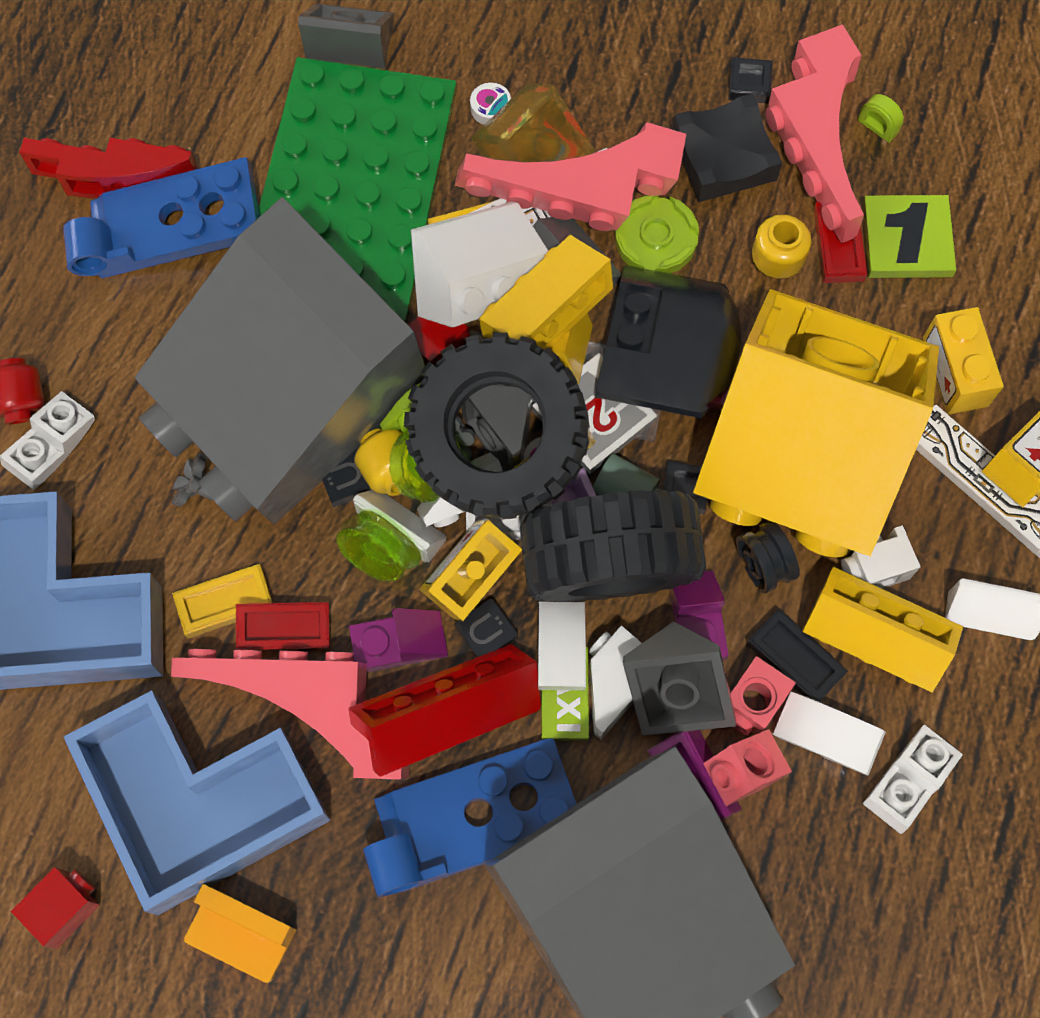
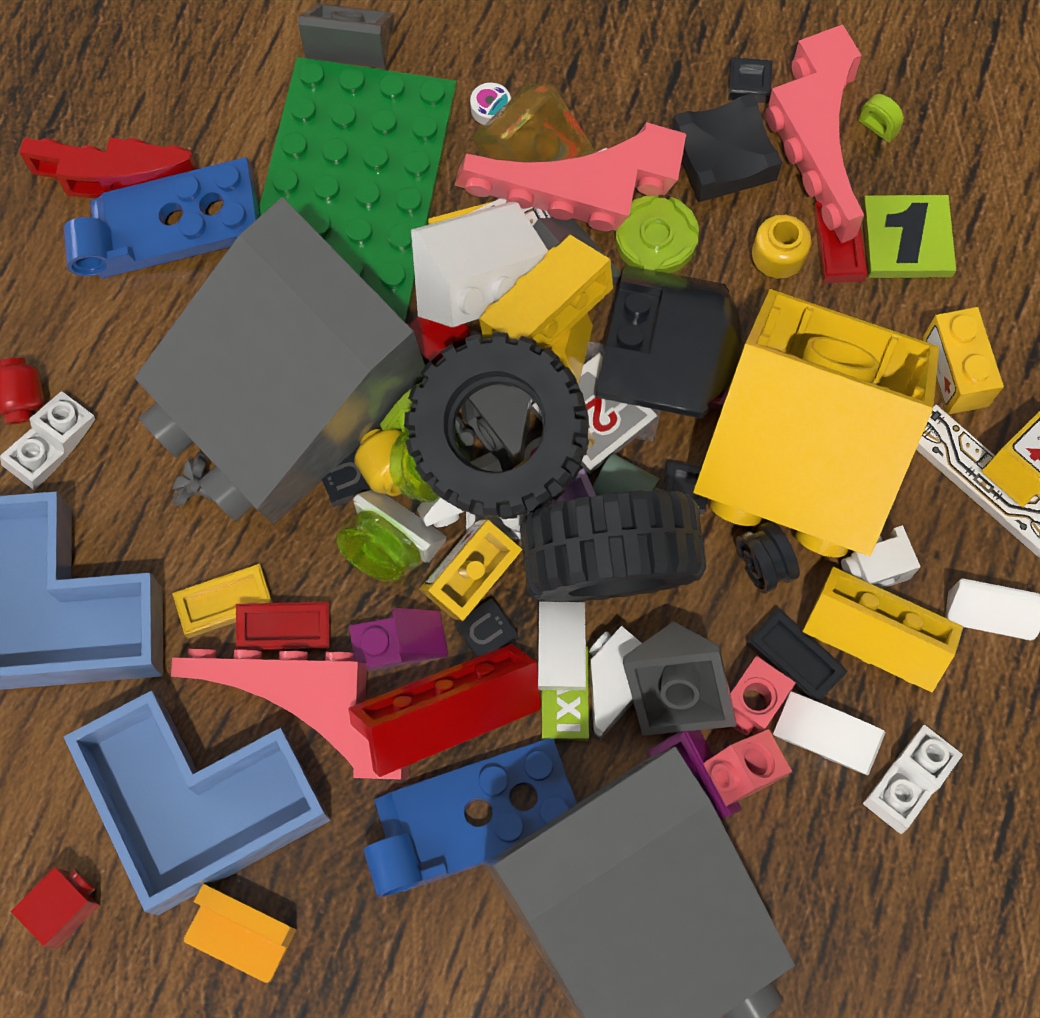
(700, 608): magenta slope -> none

